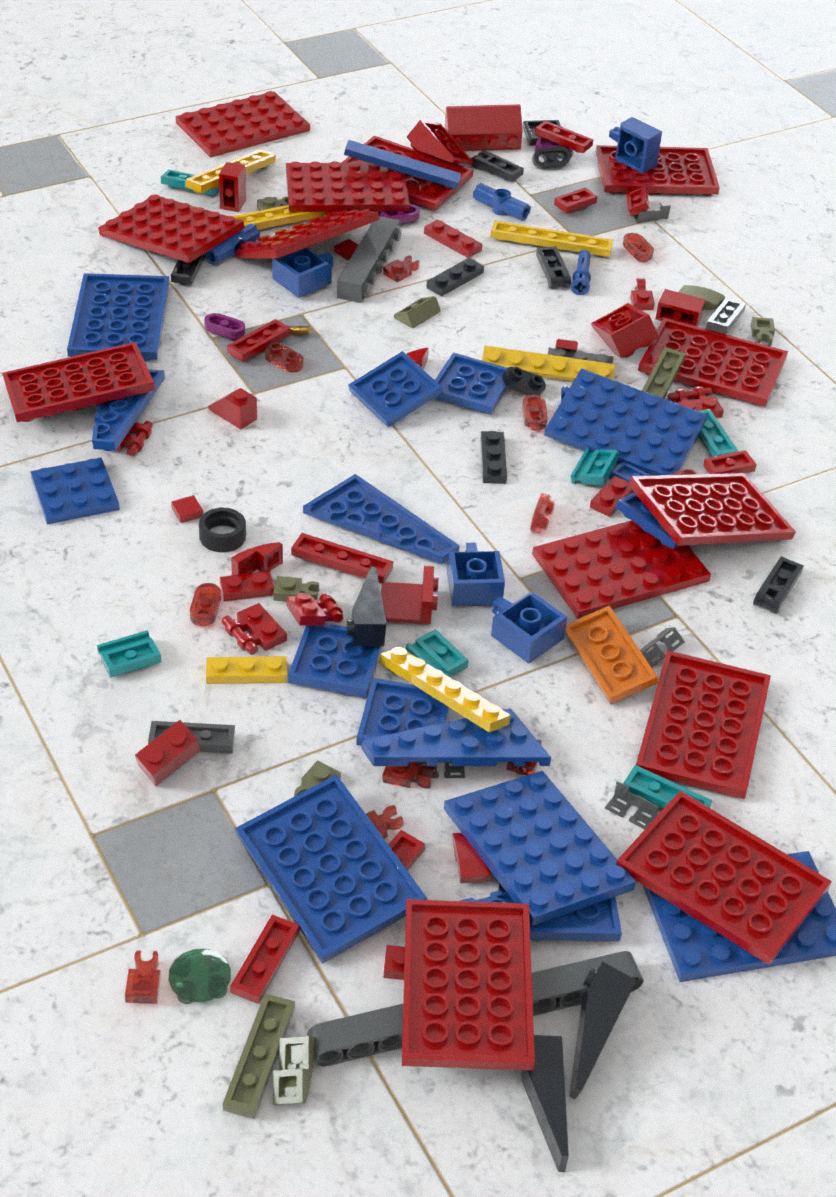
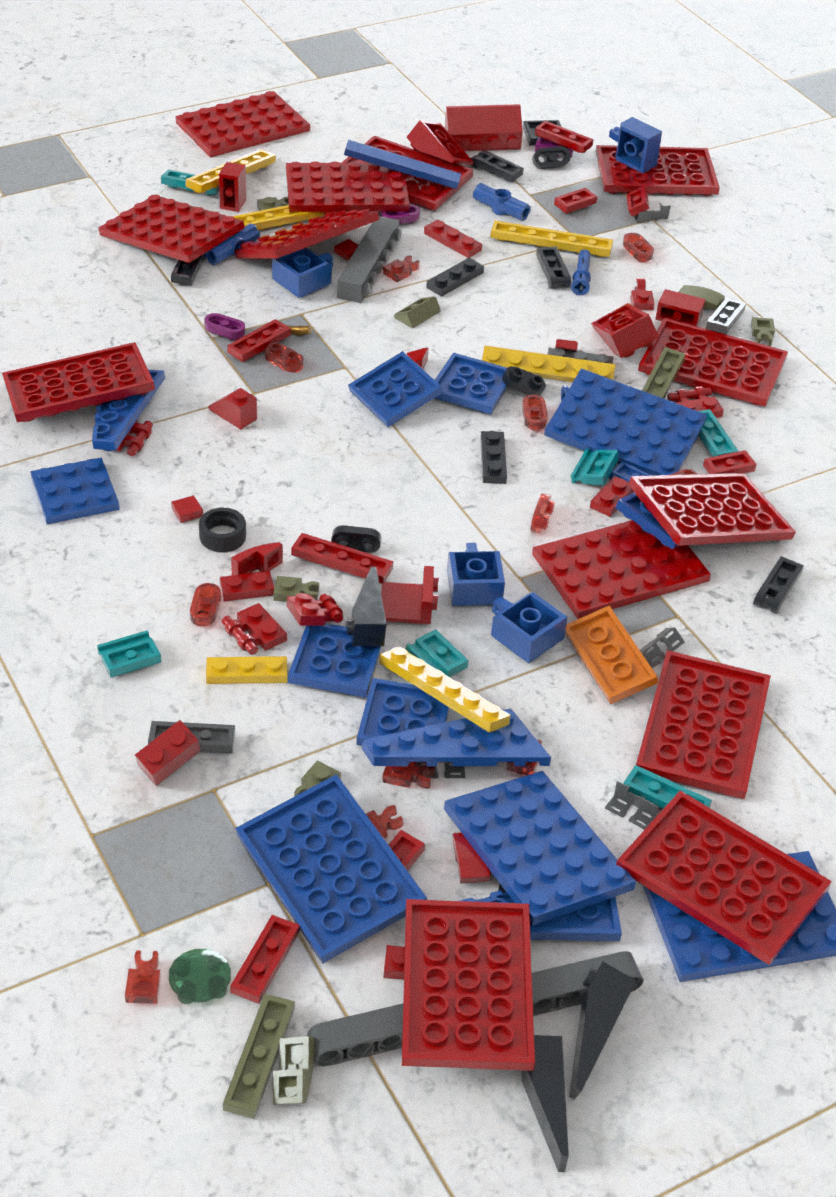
(119, 312): blue plate -> none
(358, 538): none -> black plate
(372, 513): blue wing -> none

